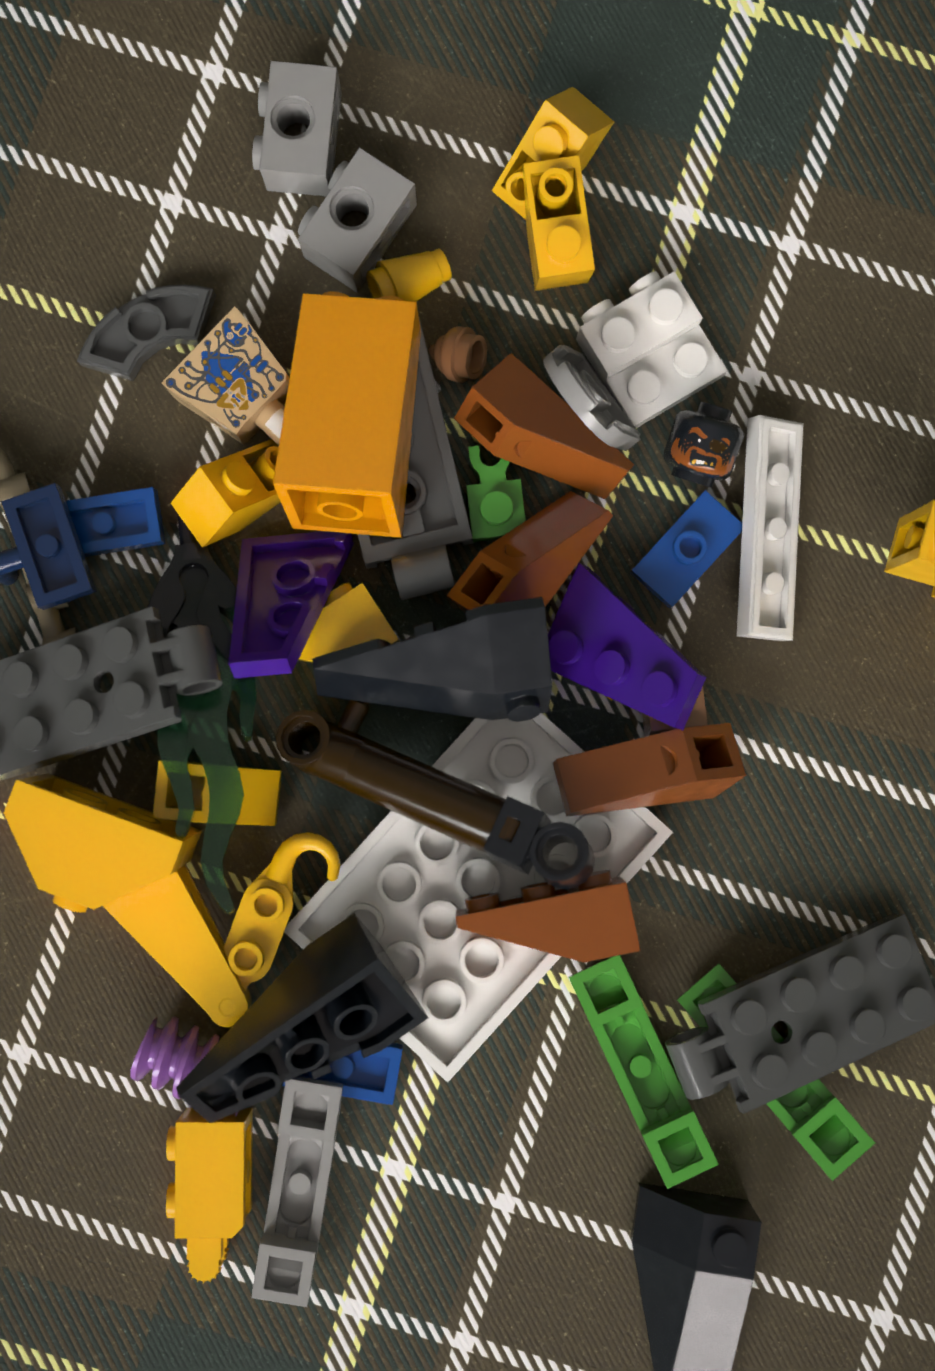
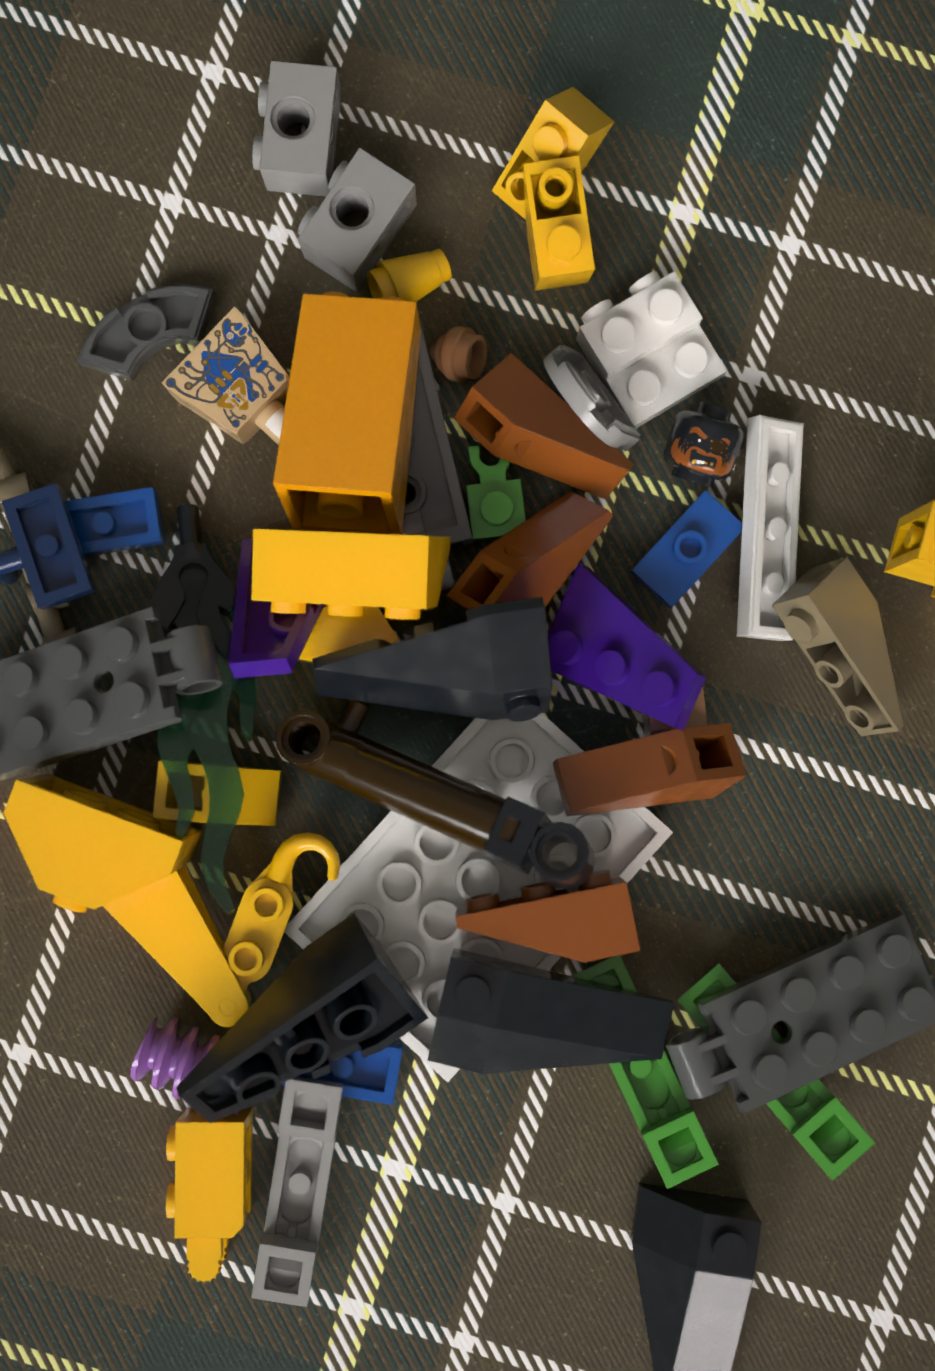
(229, 493): yellow slope -> none
(348, 571): none -> yellow slope
(530, 1018): none -> black wedge
(844, 640): none -> dark tan slope

